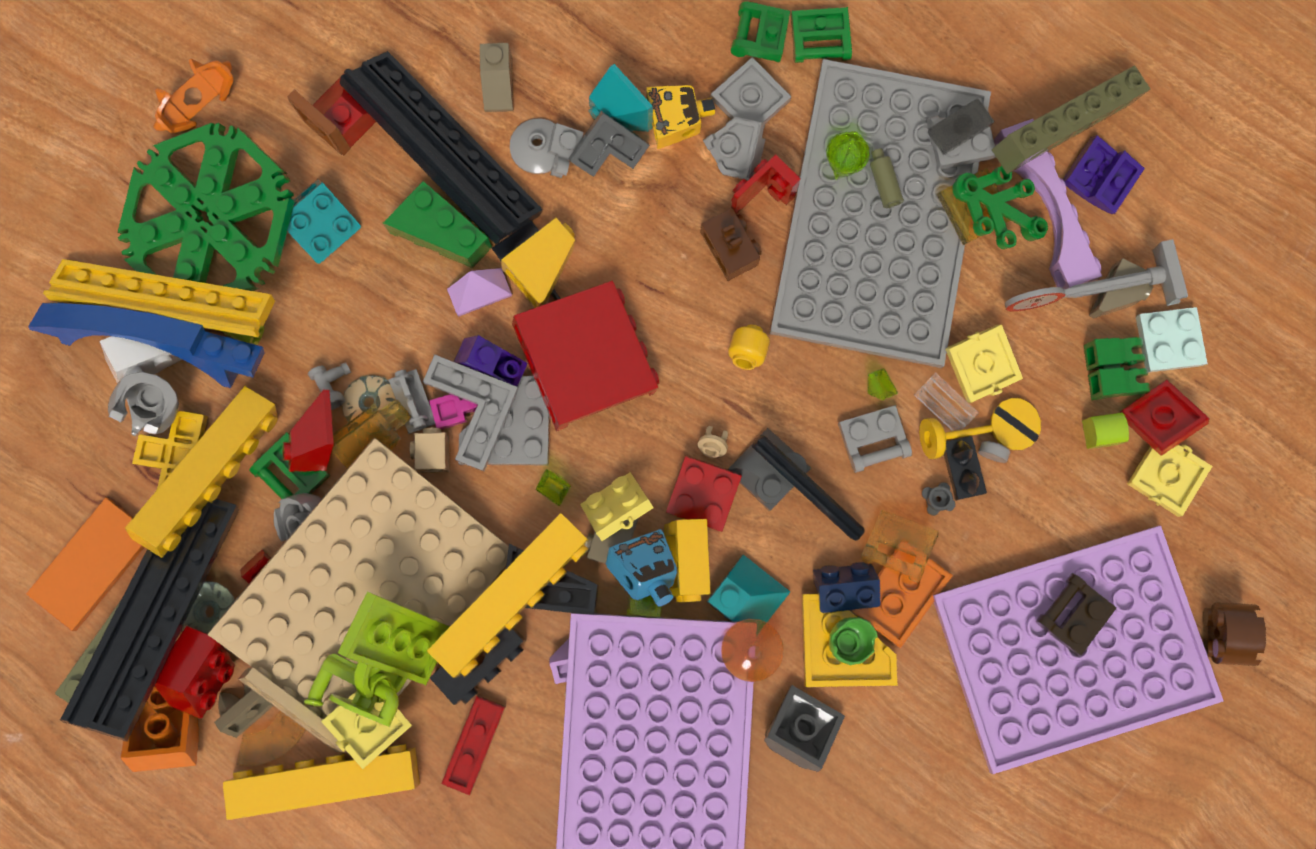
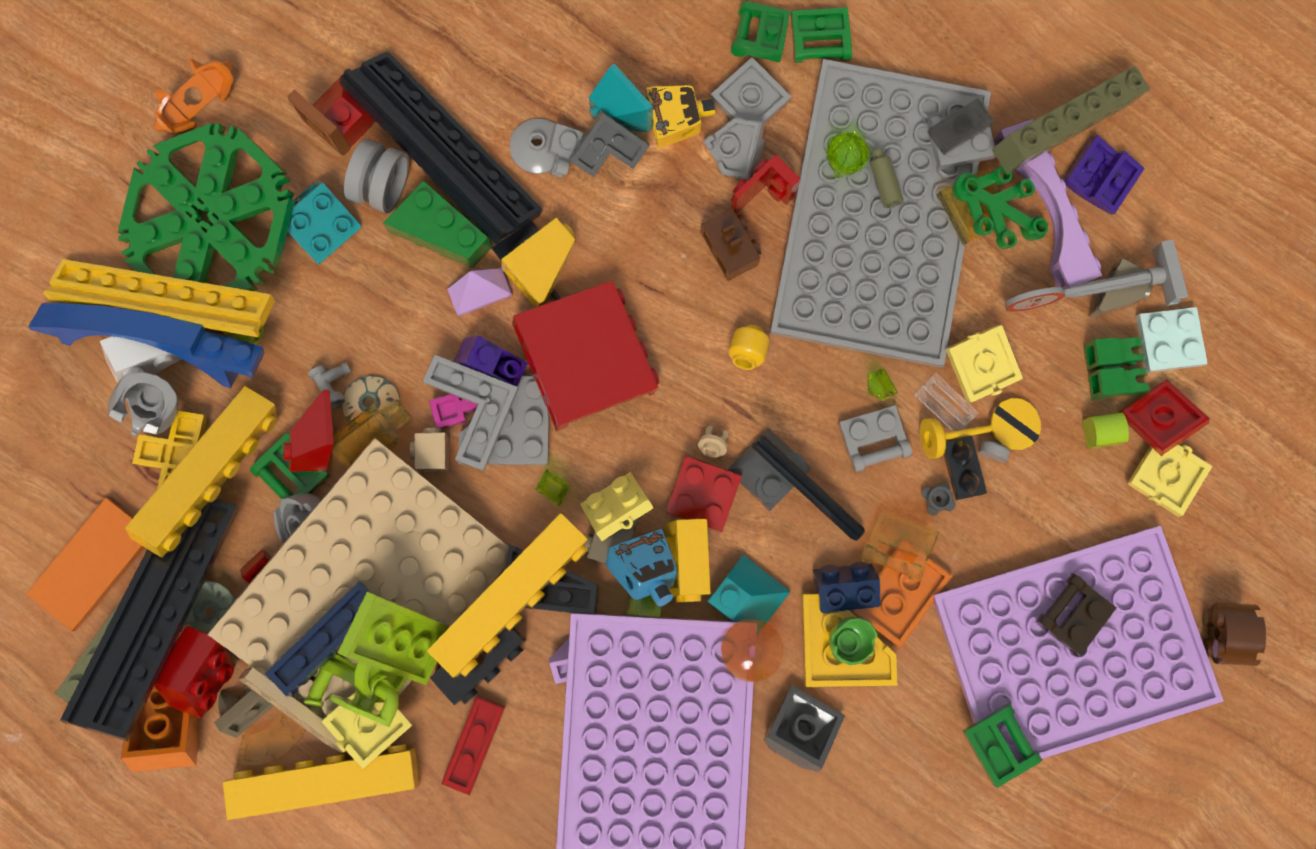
(317, 644): none -> dark blue gear
(376, 176): none -> light grey wheel
(411, 394): light grey hinge -> none
(496, 77): dark tan slope -> none
(994, 751): none -> green plate

